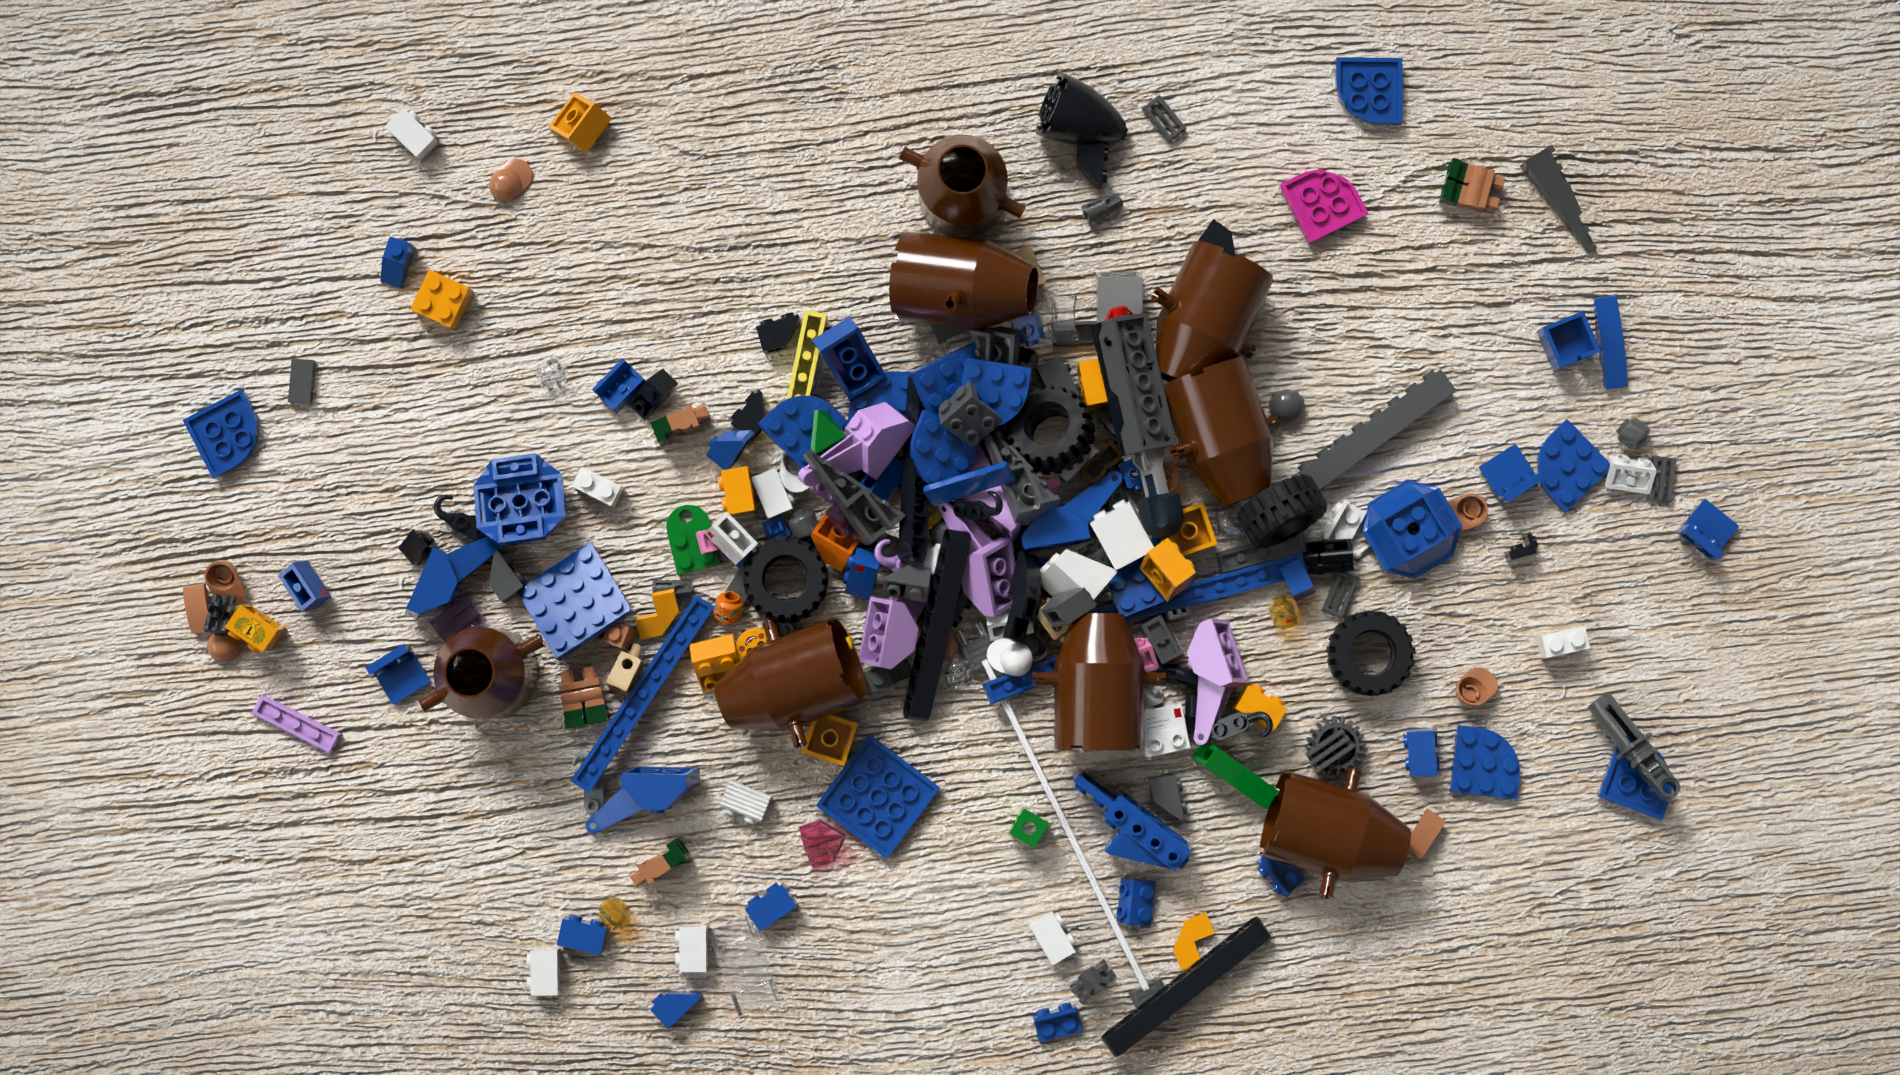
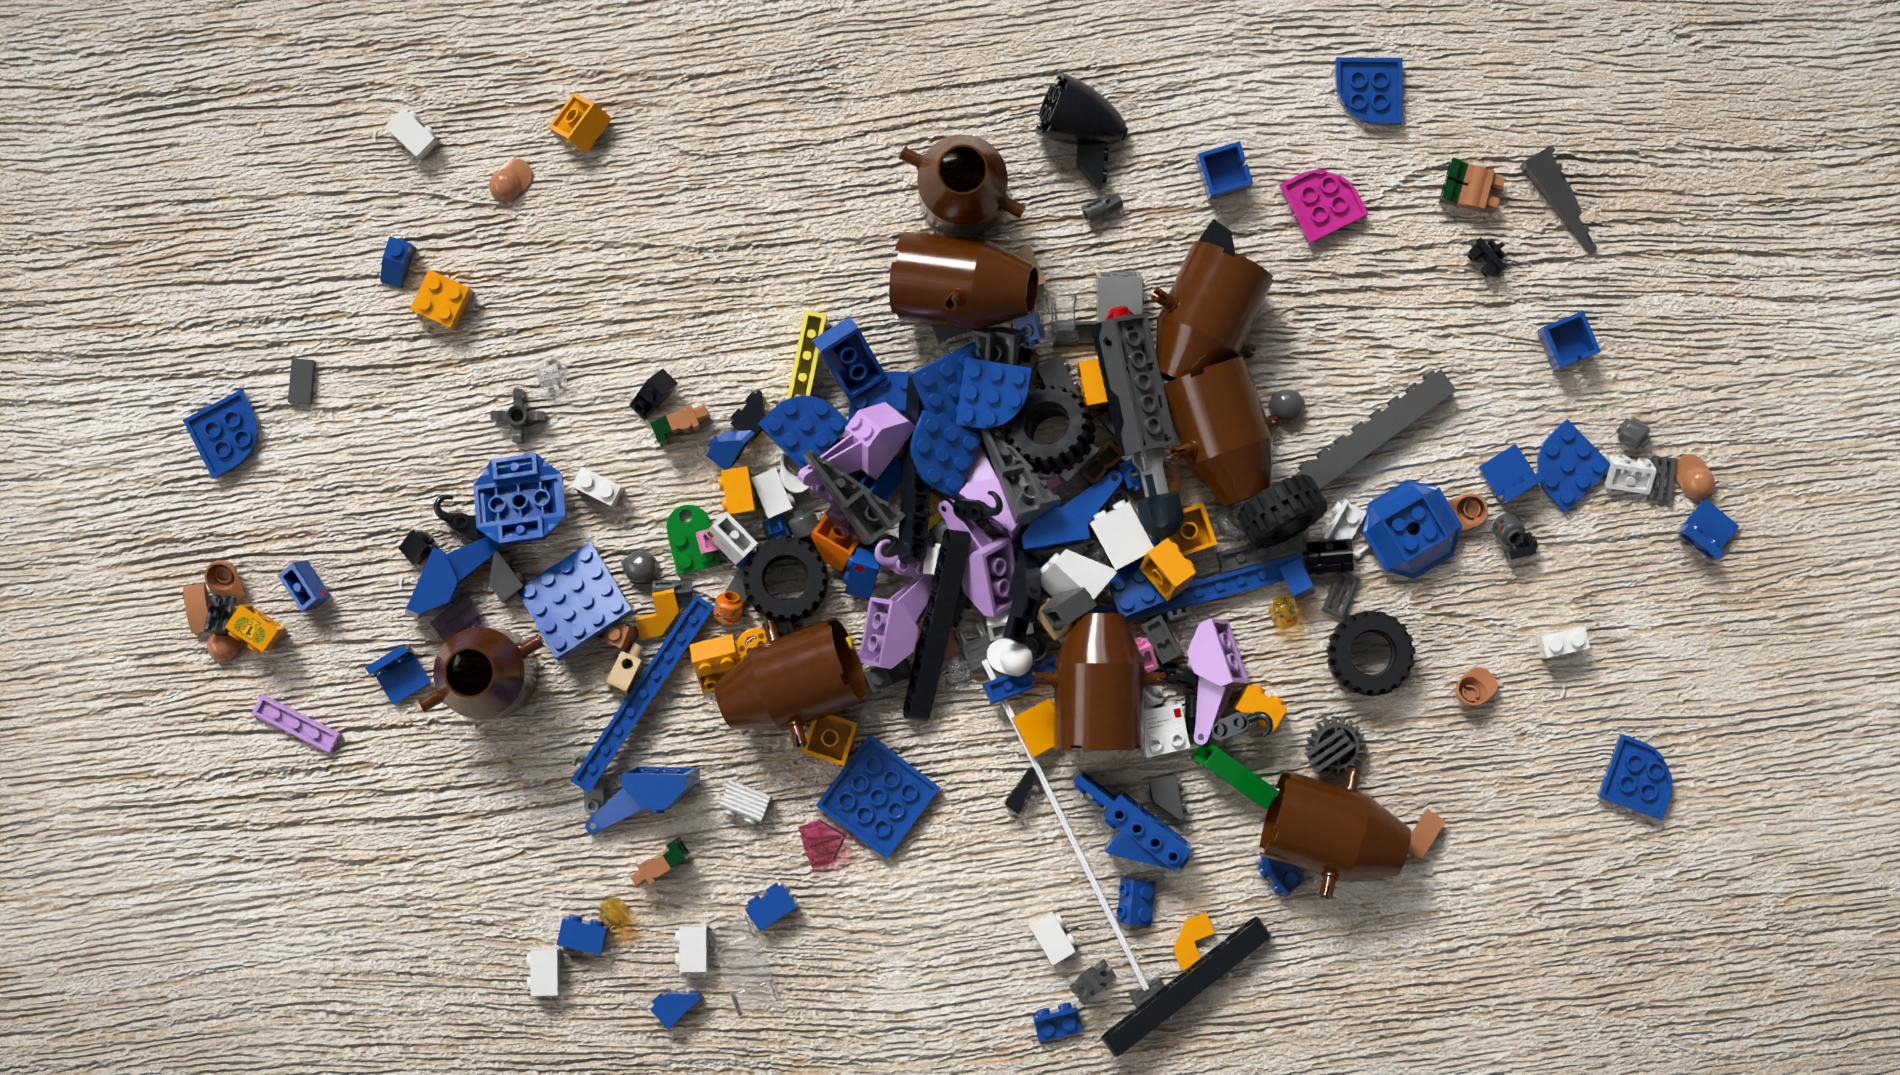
(518, 405): none -> dark grey pin
(586, 692): nougat hips -> none
(619, 386): blue bracket -> none
(640, 567): none -> dark grey hair
(778, 333): black slope -> none
(825, 432): green slope -> none
(908, 583): dark grey slope -> none
(968, 416): dark grey bracket -> none
(969, 483): blue tile -> none
(1018, 795): none -> black slope
(1023, 817): green piece -> none
(1037, 727): none -> light orange tile
(1157, 124): dark grey tile -> none
(1222, 171): none -> blue piece
(1422, 752): blue brick -> none
(1484, 764): blue plate -> none
(1494, 262): none -> black hips
(1508, 529): none -> dark grey head
(1611, 342): blue slope -> none
(1640, 751): dark grey piece -> none
(1694, 477): none -> nougat cap

